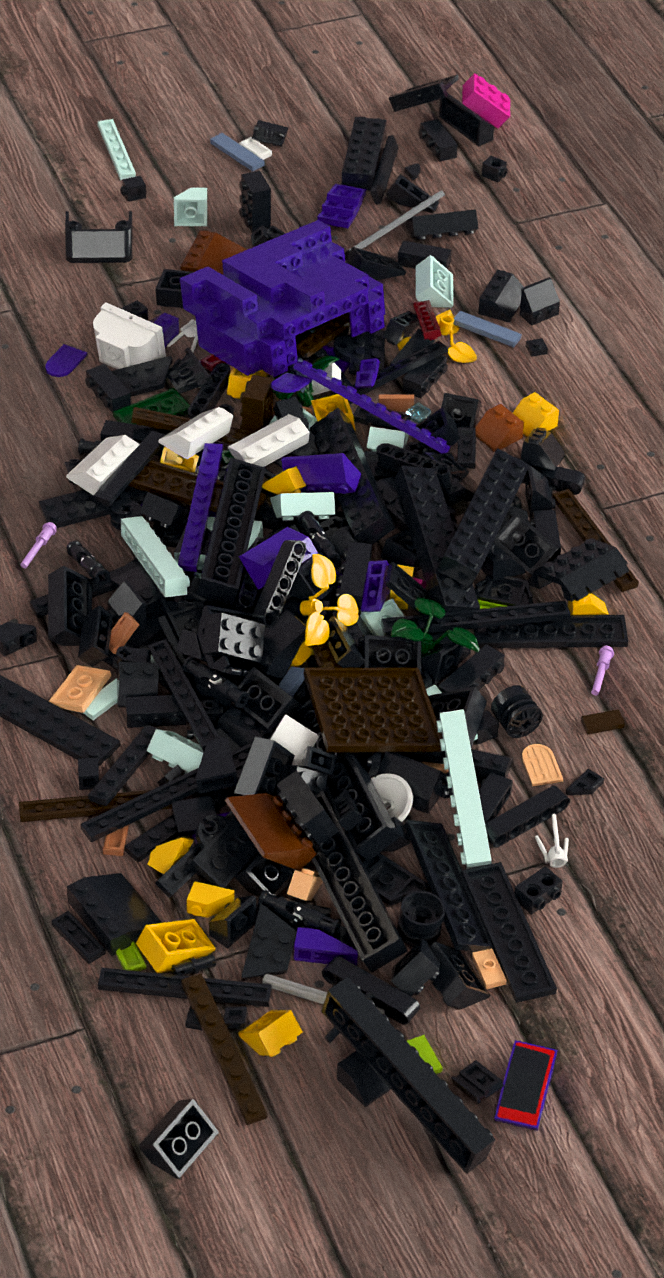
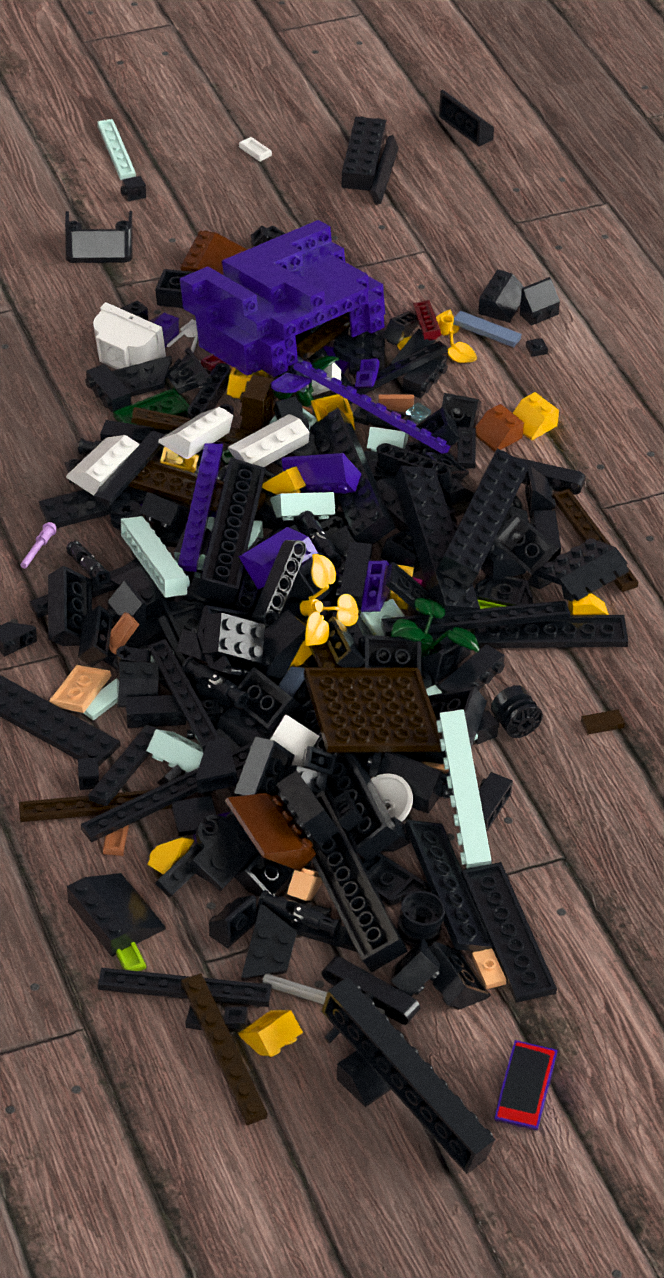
(64, 361): dark purple window -> none
(78, 937): black tile -> none
(166, 830): black plate -> none
(173, 943): yellow slope -> none
(179, 1138): black slope -> none
(191, 207): light aqua slope -> none
(194, 965): black pin -> none
(207, 899): yellow slope -> none
(237, 152): sand blue tile -> none
(255, 200): black brick -> none
(270, 133): black hinge -> none
(319, 947): dark purple slope -> none
(341, 205): dark purple slope -> none
(374, 264): black slope -> none
(397, 222): tile -> none
(408, 194): black slope -> none
(413, 171): black tile -> none
(413, 253): black brick -> none
(422, 93): black fence -> none
(426, 1052): lime tile -> none
(434, 283): light aqua slope -> none
(438, 140): black brick -> none
(443, 224): black slope -> none
(477, 1081): black plate -> none
(486, 100): dark pink brick -> none
(488, 762): black slope -> none
(494, 169): black brick -> none
(526, 816): black beam -> none
(538, 890): black brick -> none
(541, 765): light nougat window -> none
(542, 449): black slope -> none
(556, 856): white plant -> none
(585, 784): black tile -> none
(606, 654): lavender pin -> none

